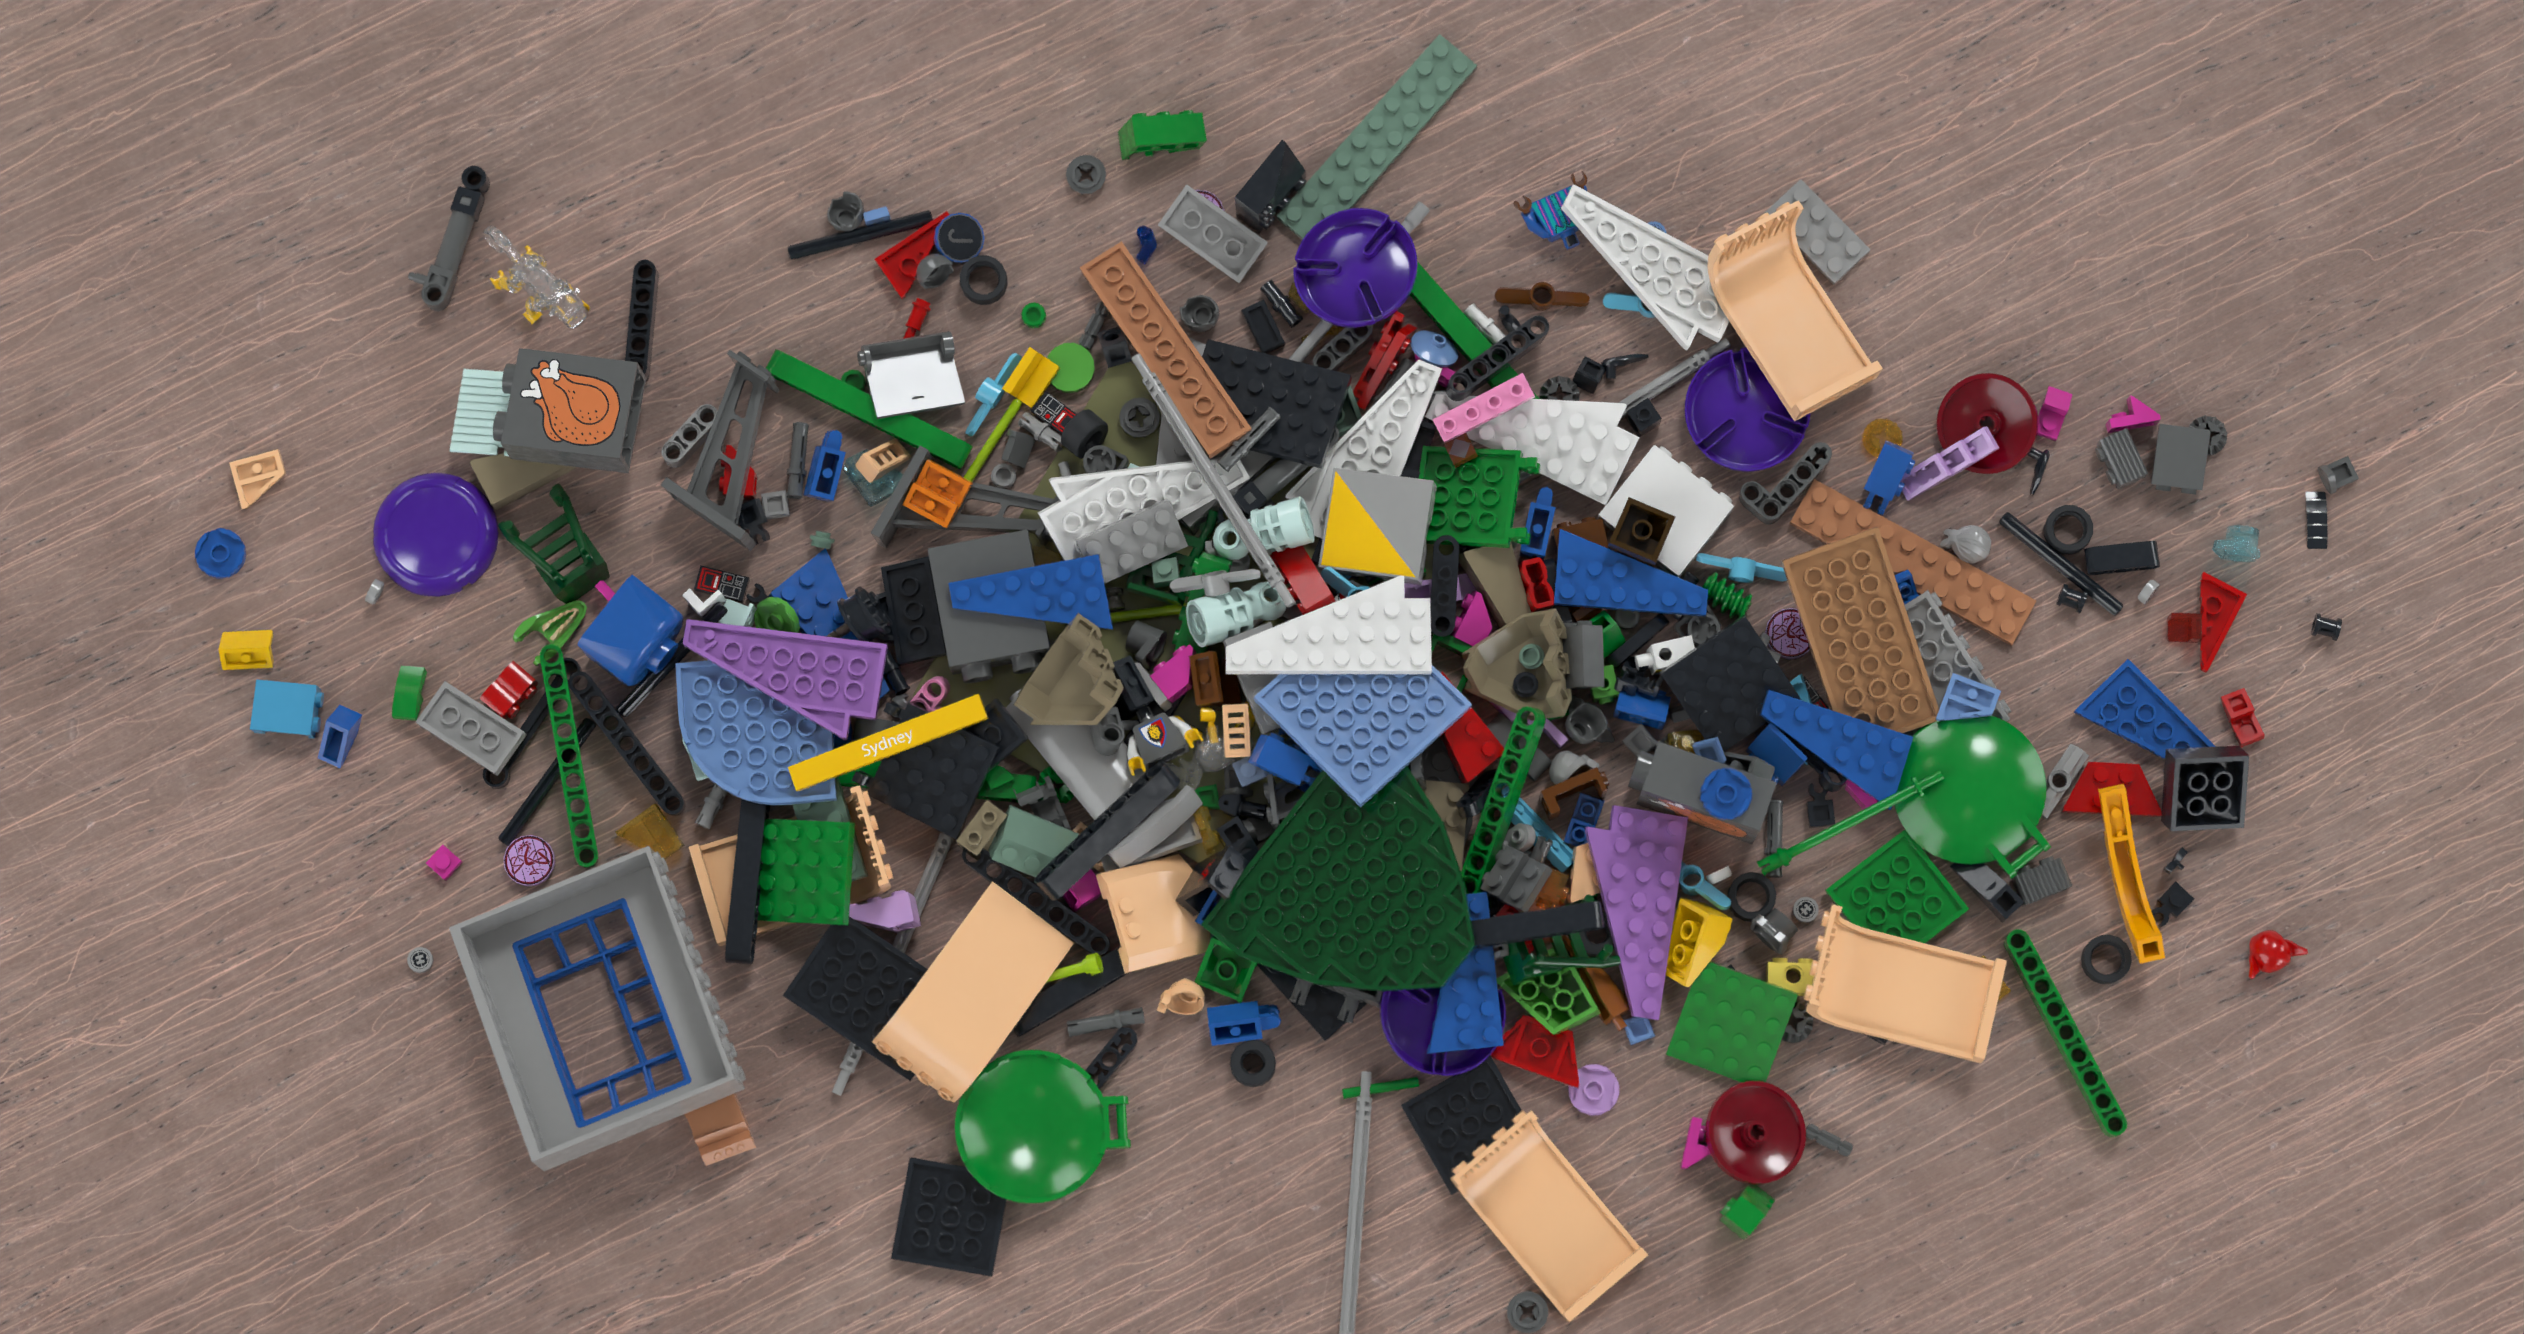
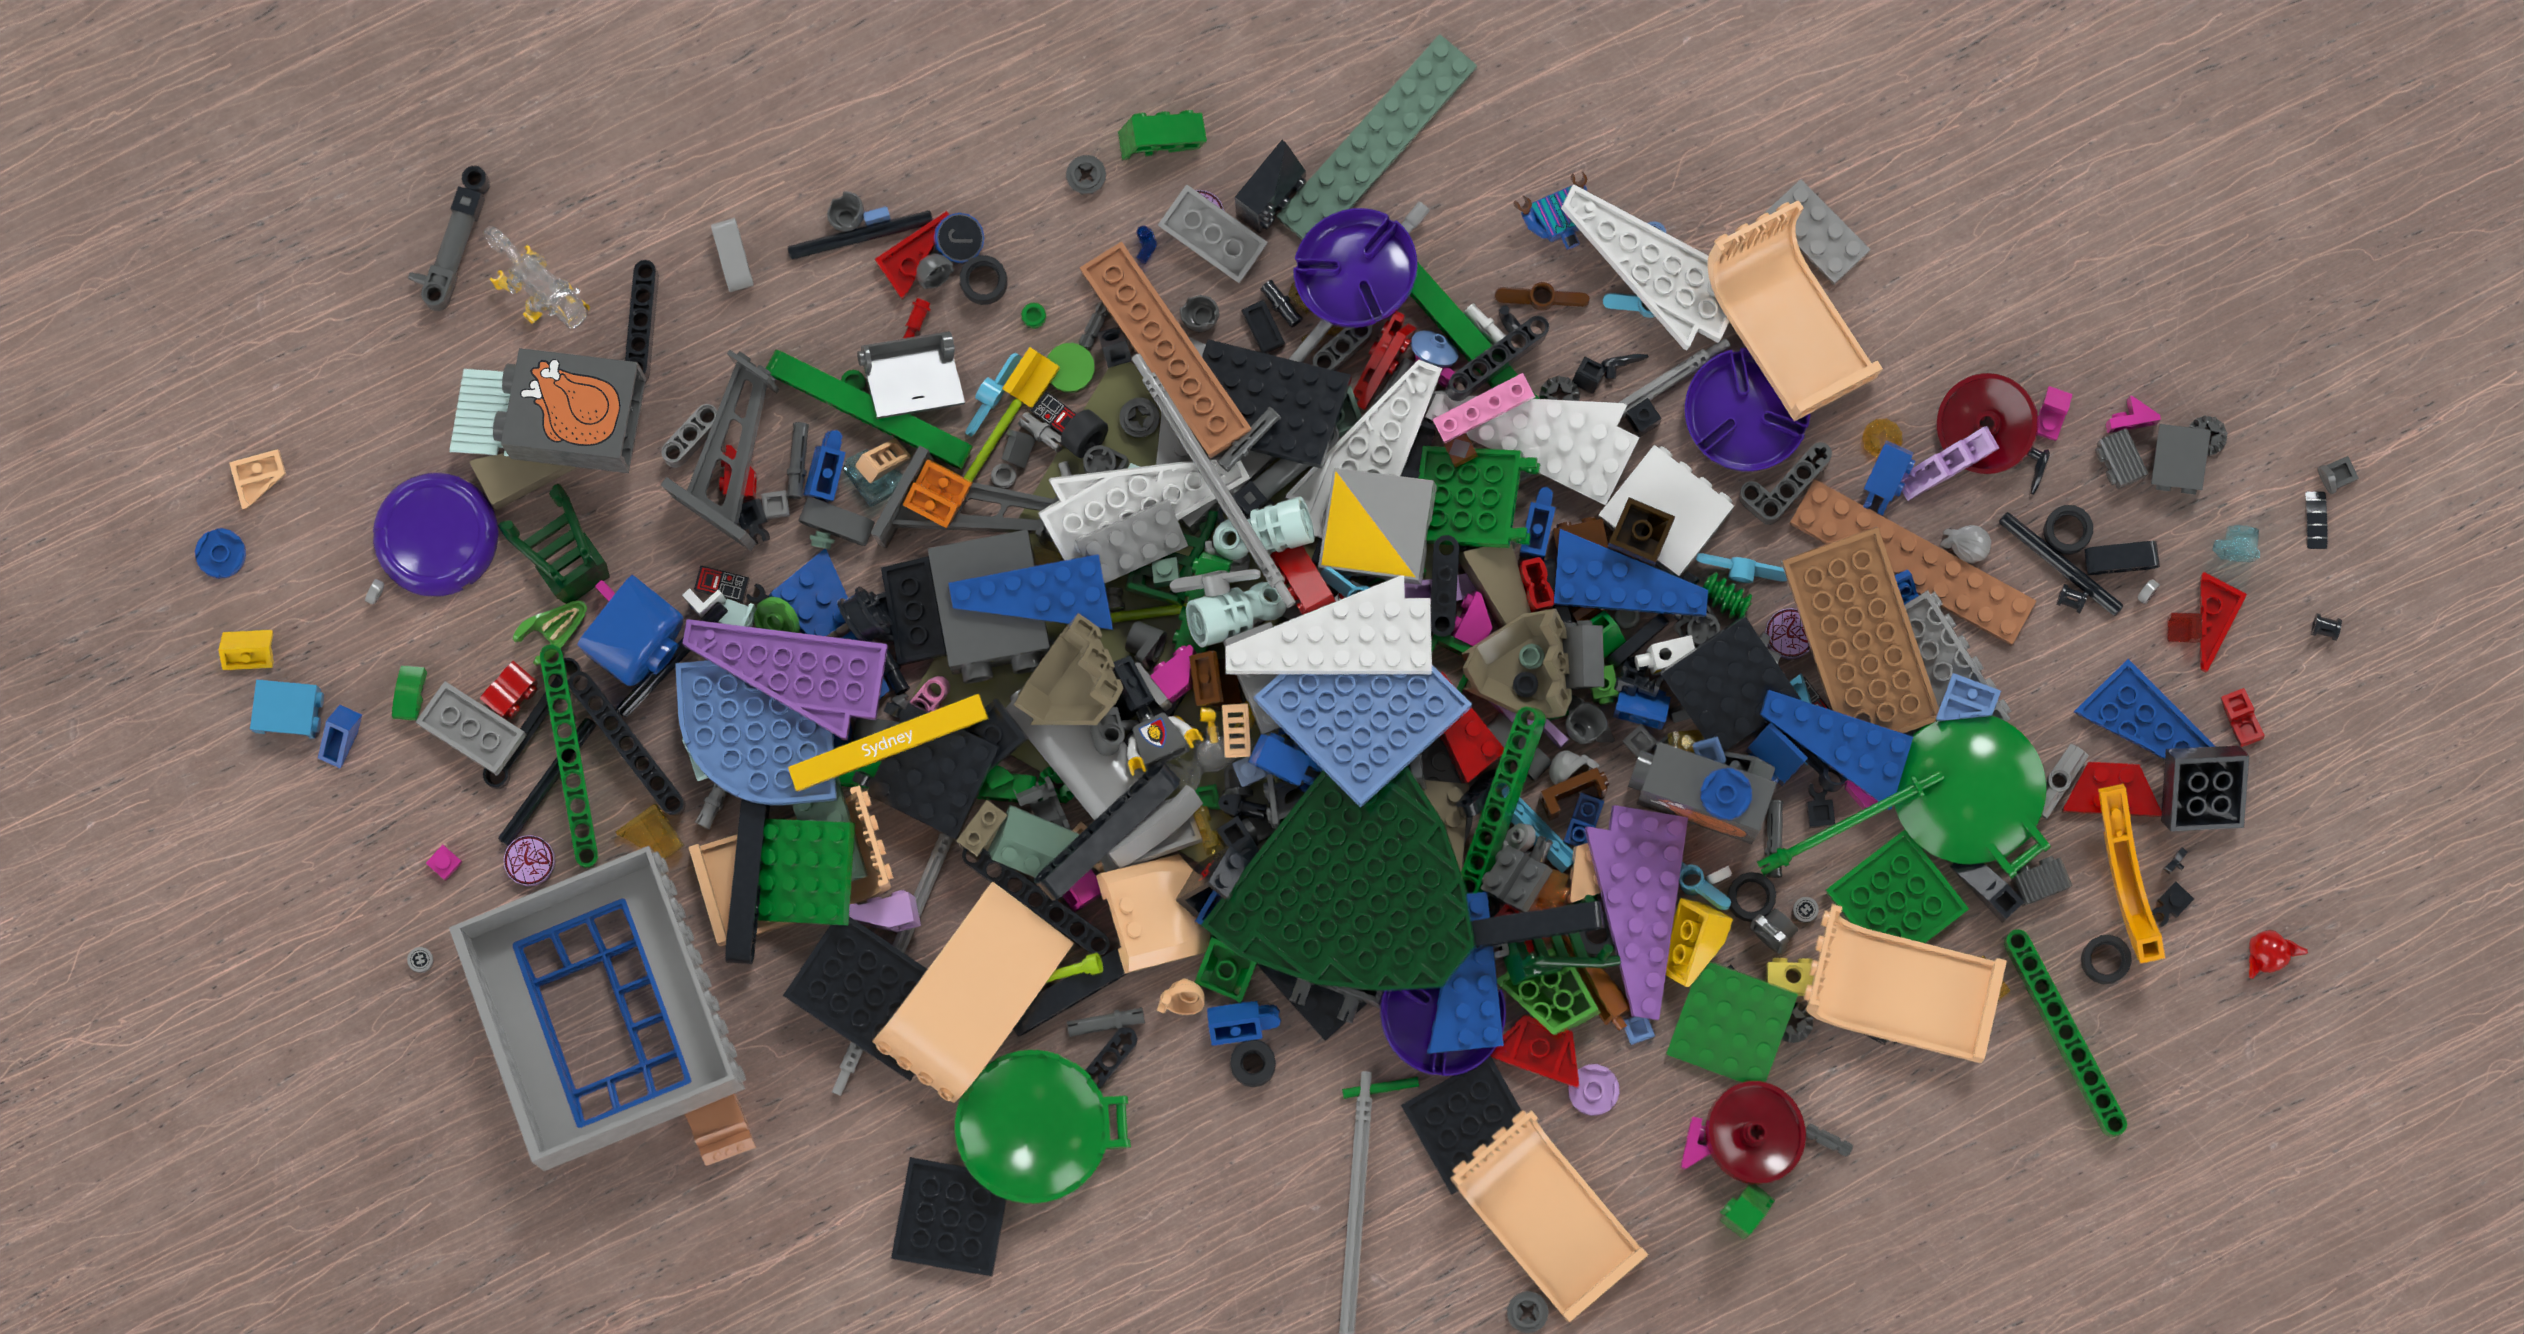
(732, 255): none -> light grey beam
(836, 521): none -> dark grey beam

